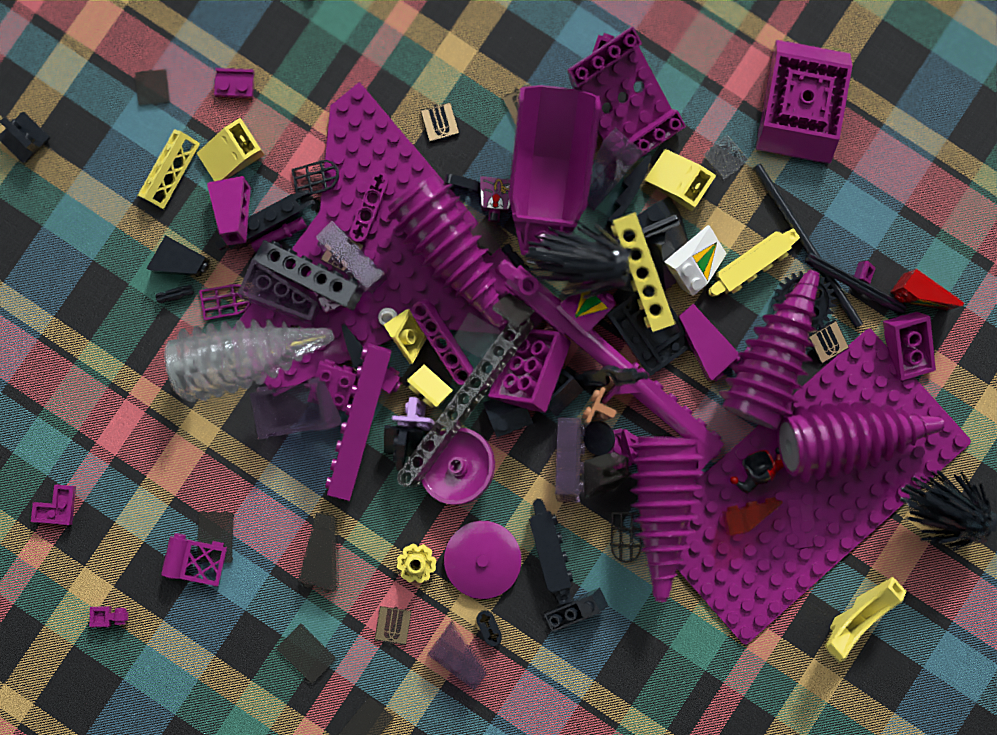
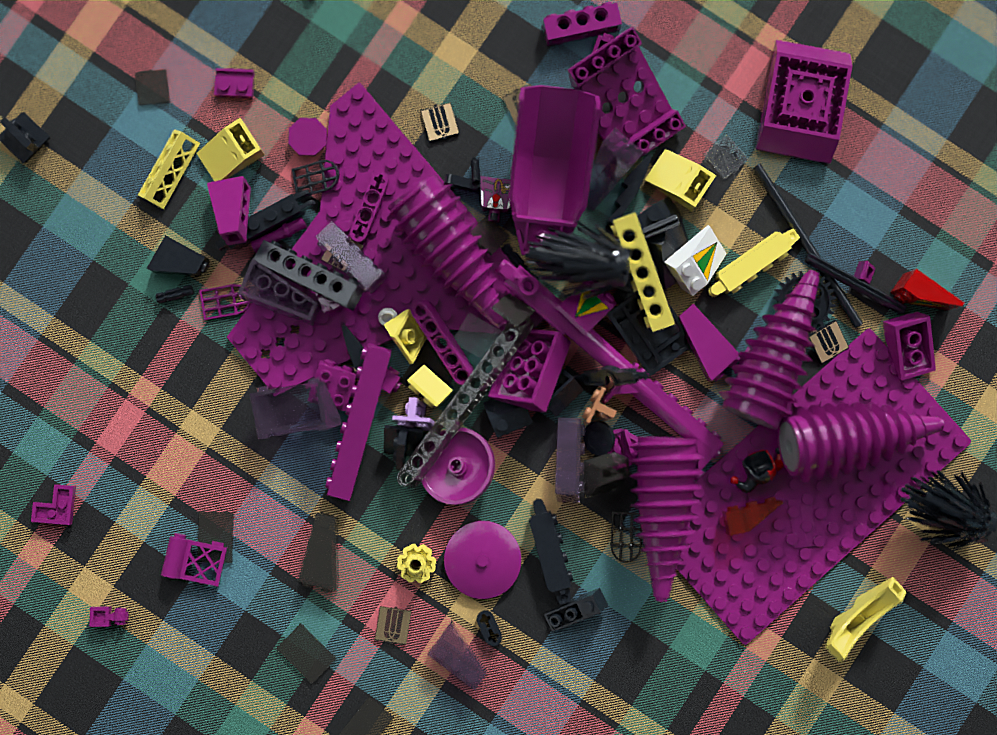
(235, 357): clear cone -> none
(307, 136): none -> magenta piece
(475, 168): none -> black piece
(556, 35): none -> magenta brick

